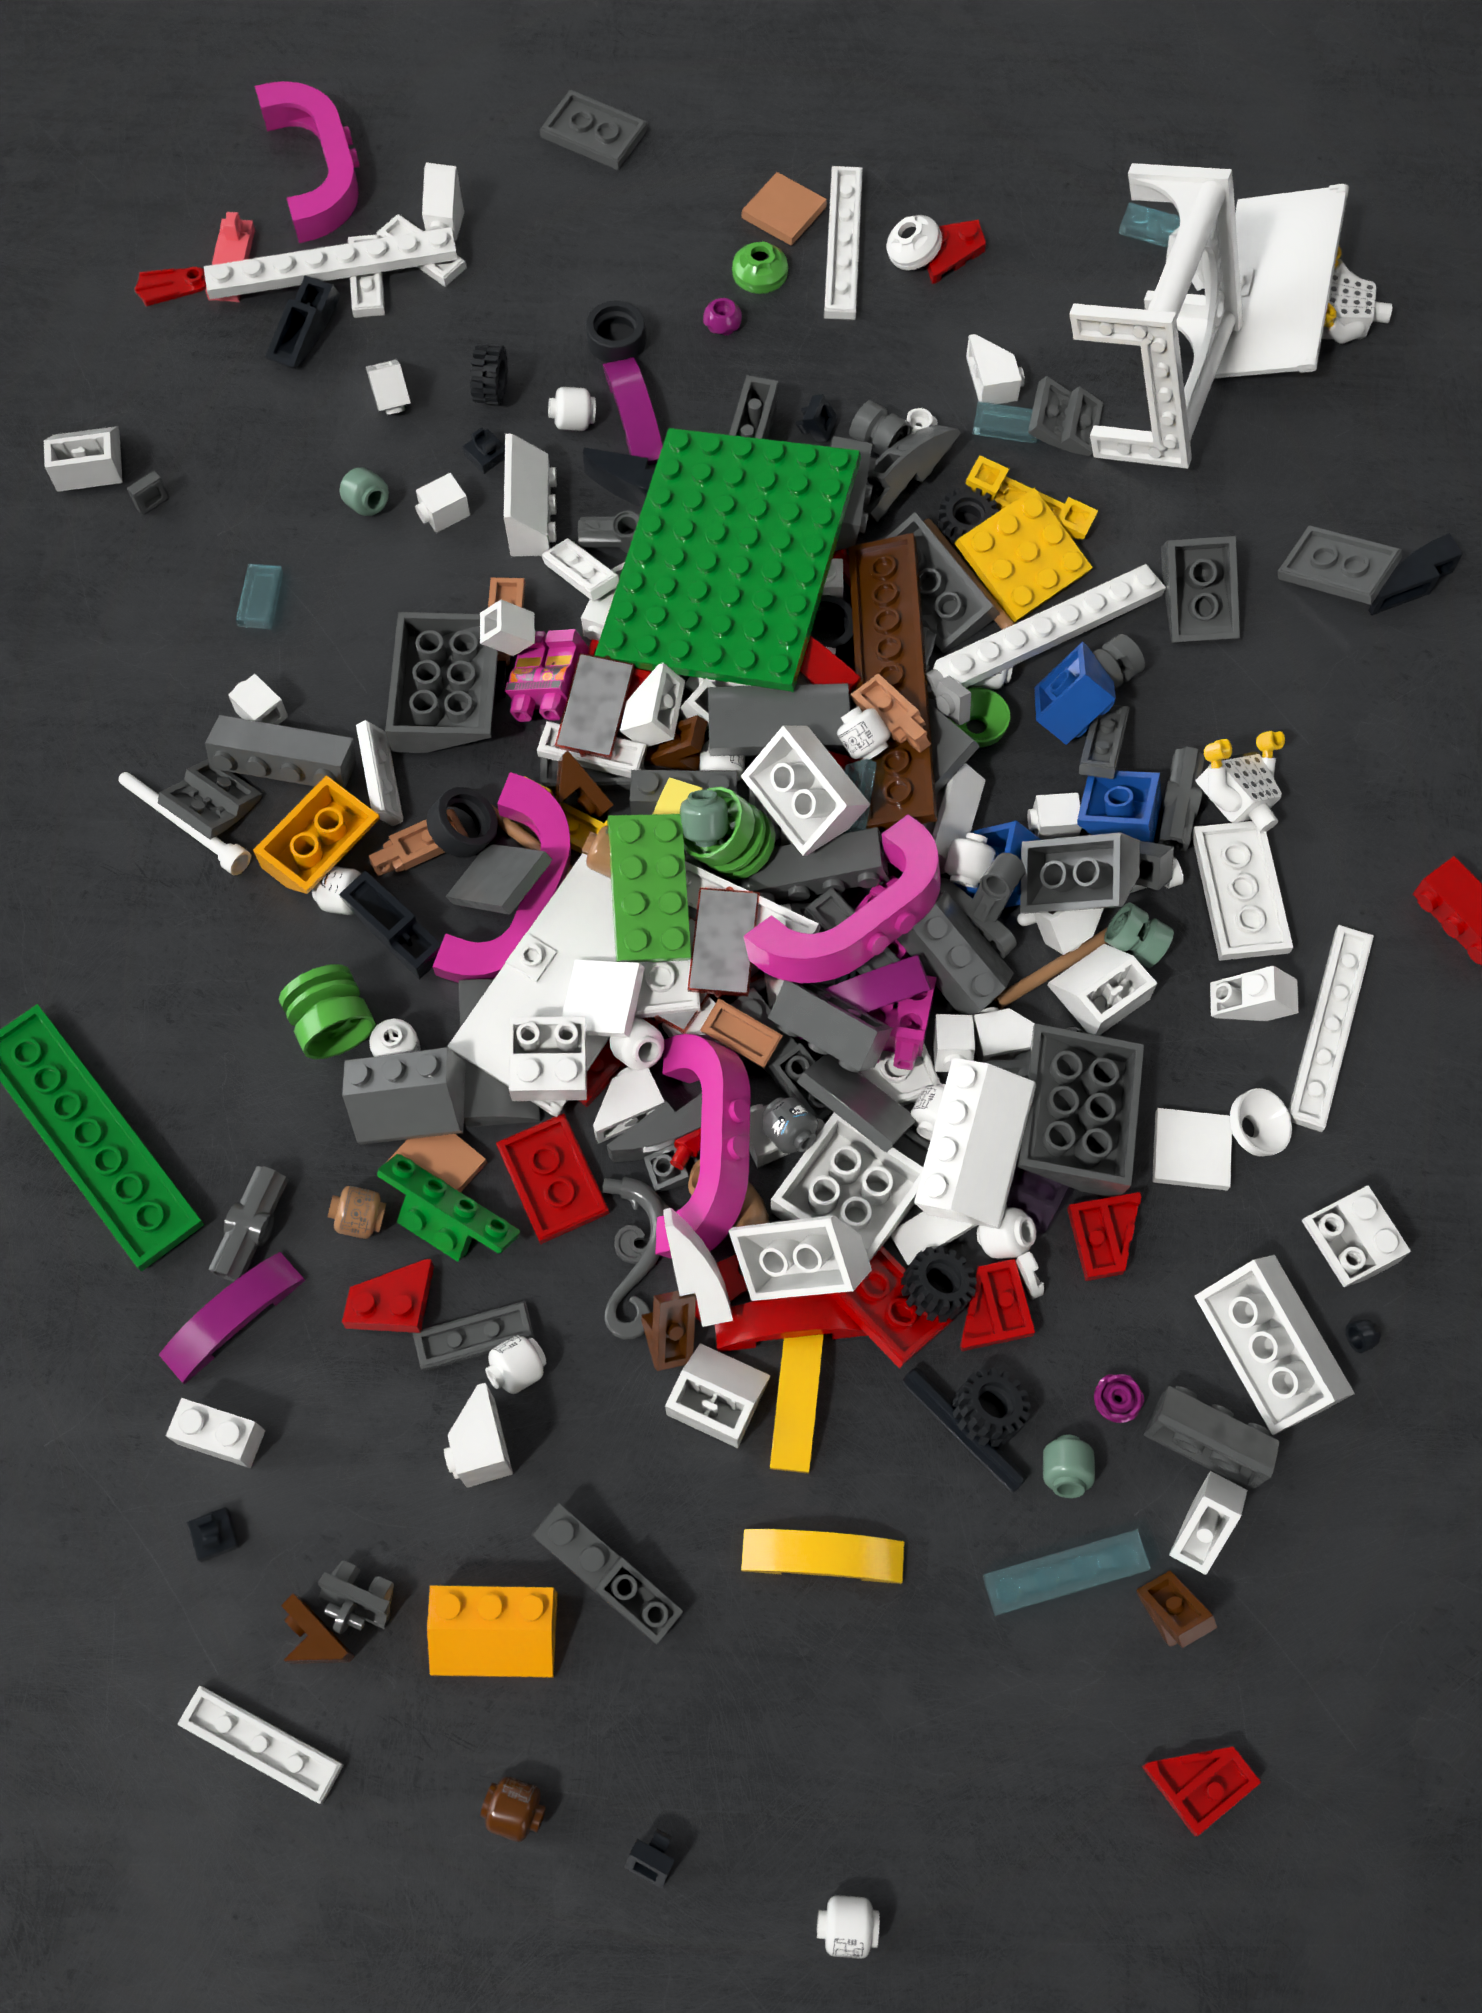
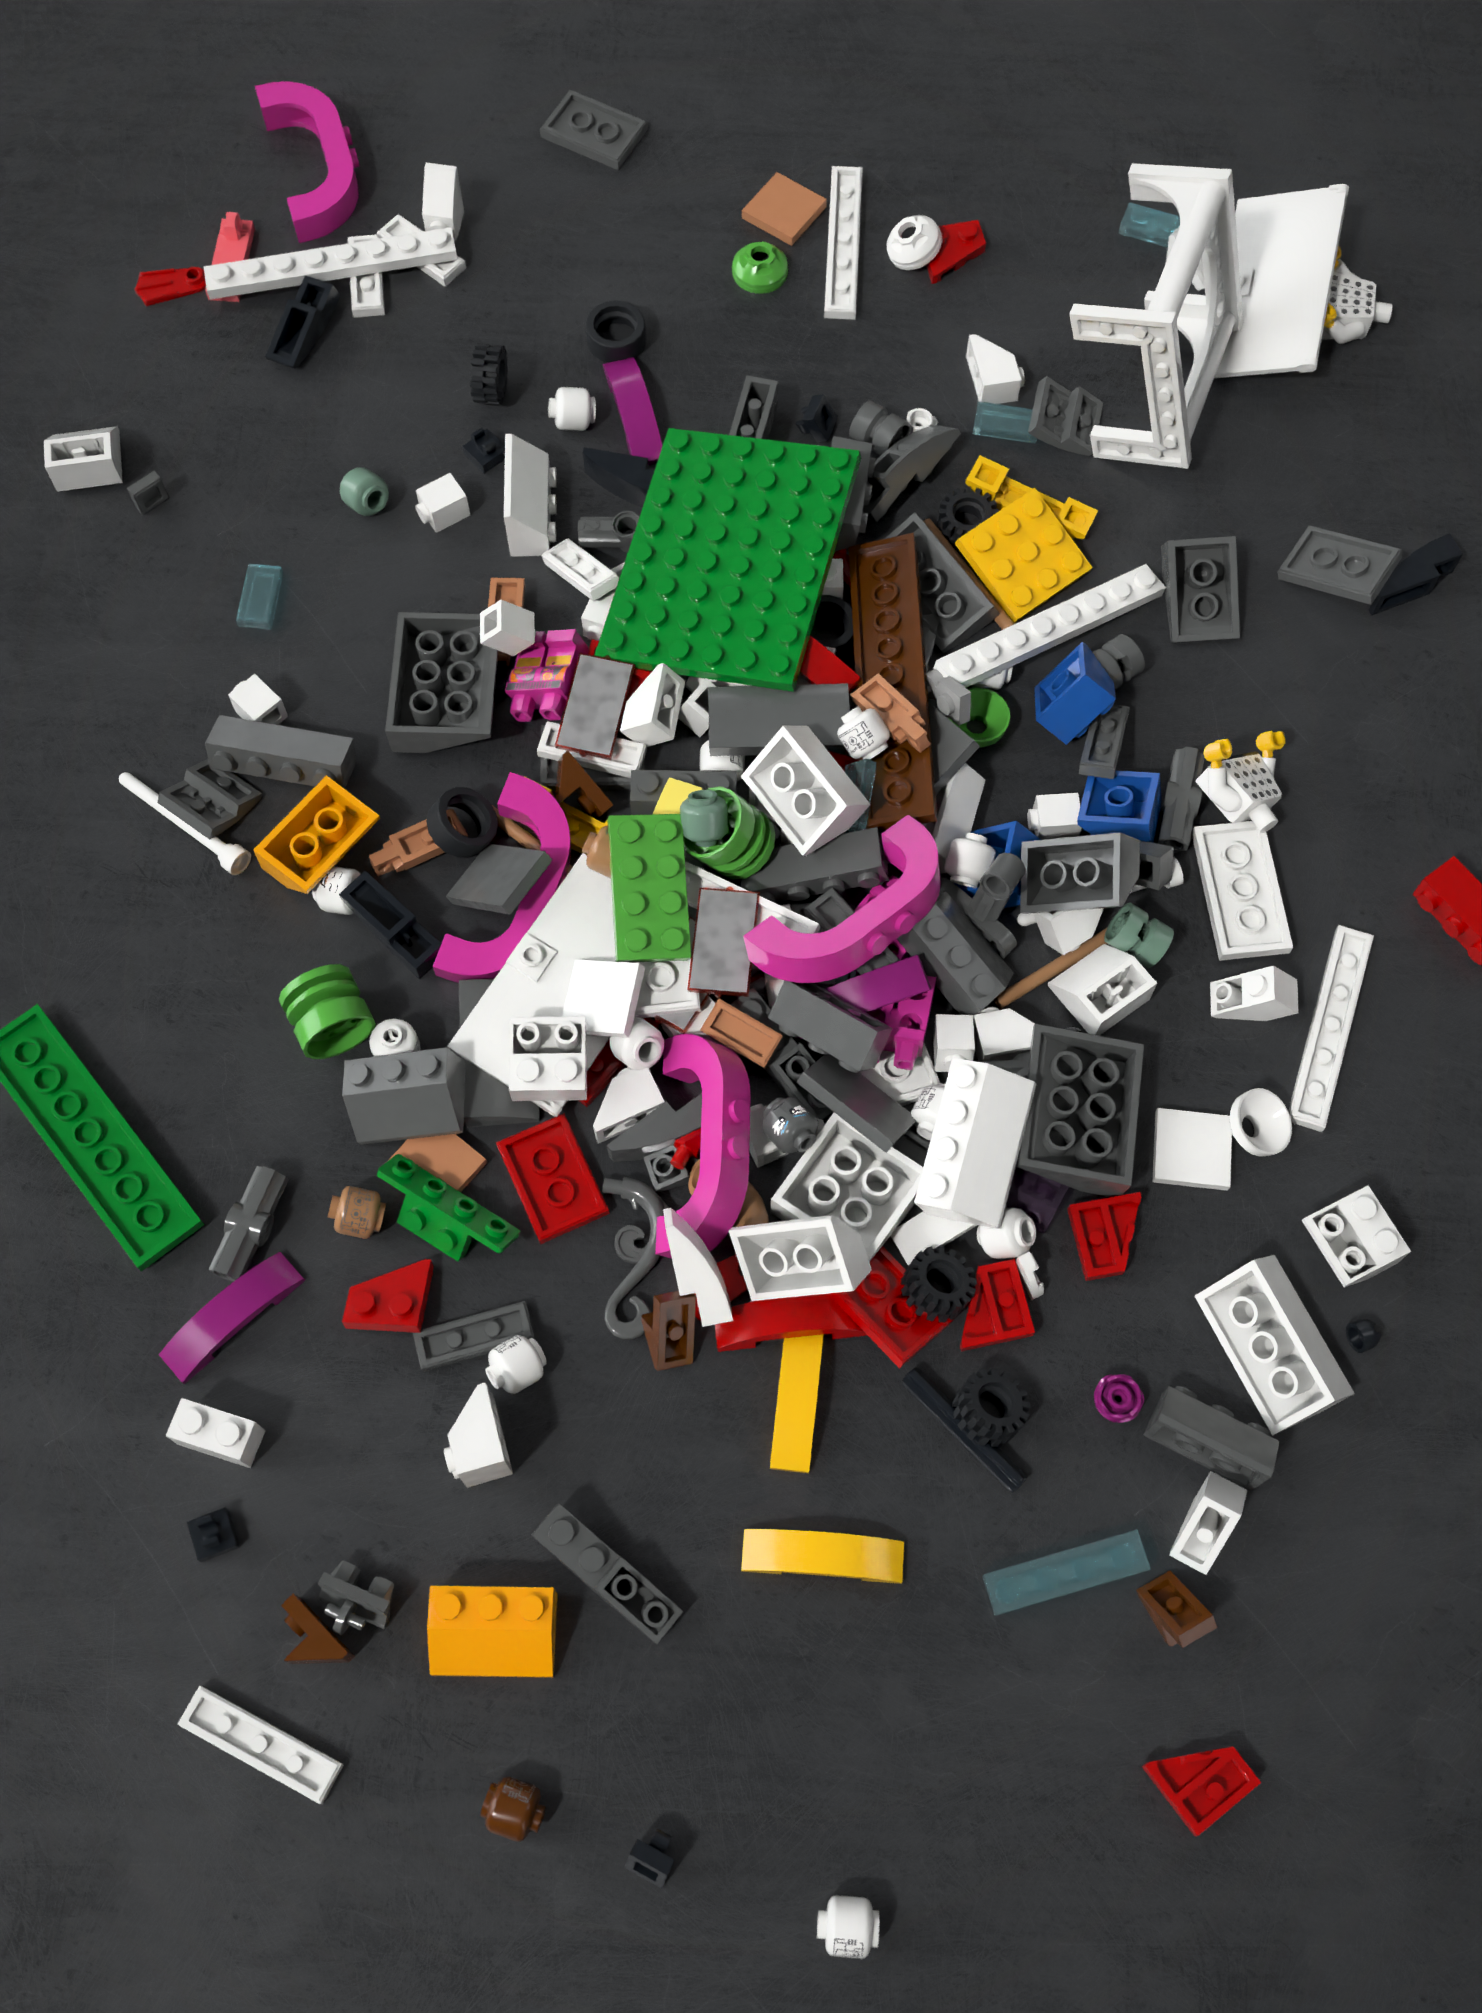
(379, 773): white tile -> none
(388, 386): white slope -> none
(683, 750): reddish brown slope -> none
(717, 1395): white slope -> none
(722, 316): magenta plate -> none
(1068, 1466): sand green head -> none

